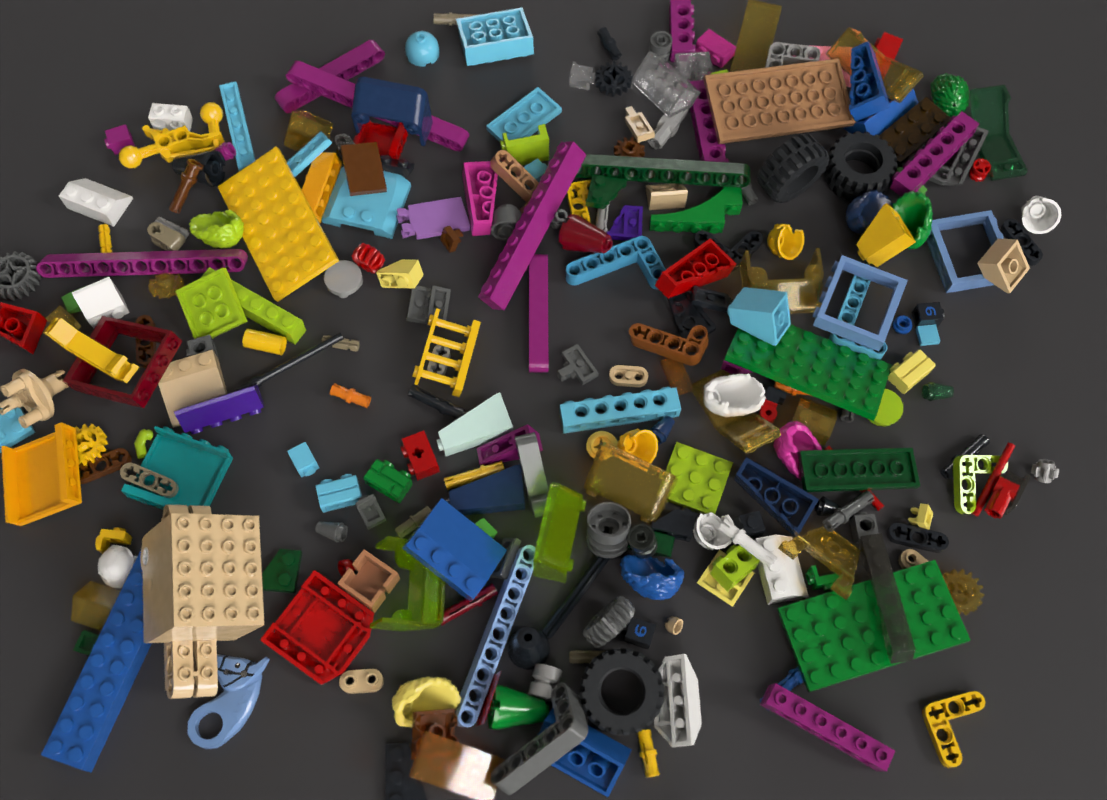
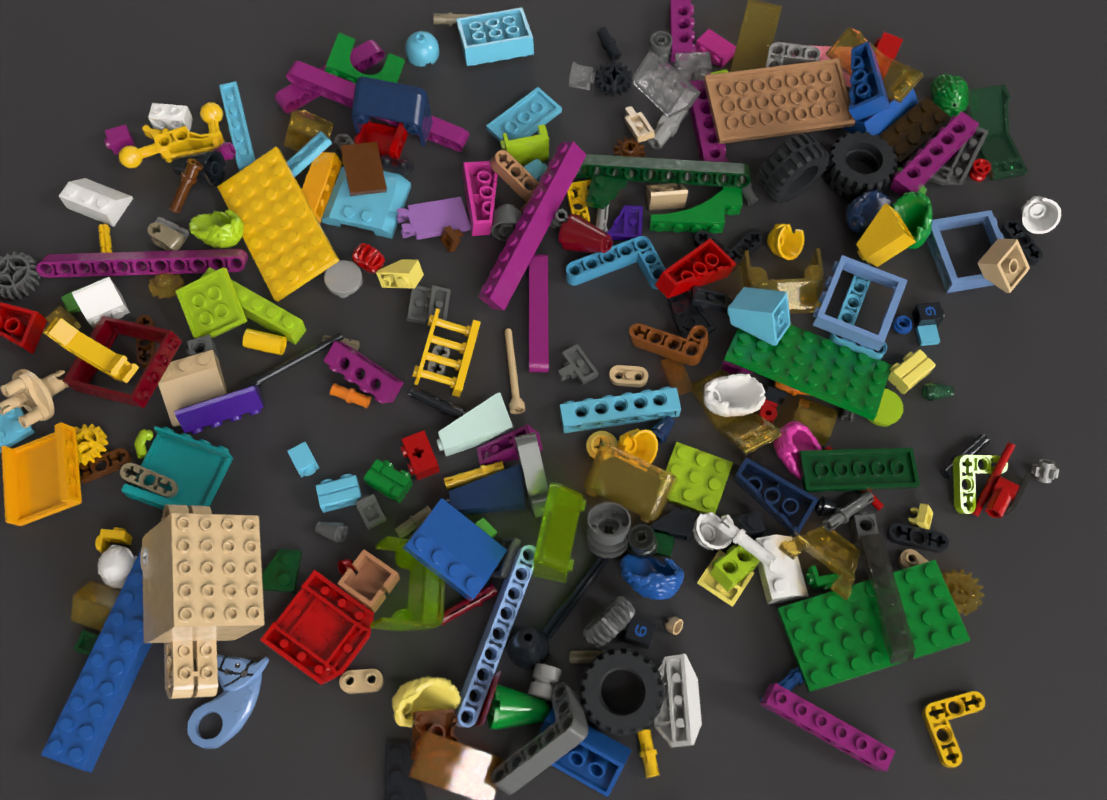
(340, 64): none -> green arch
(389, 383): none -> magenta brick
(516, 404): none -> tan piece

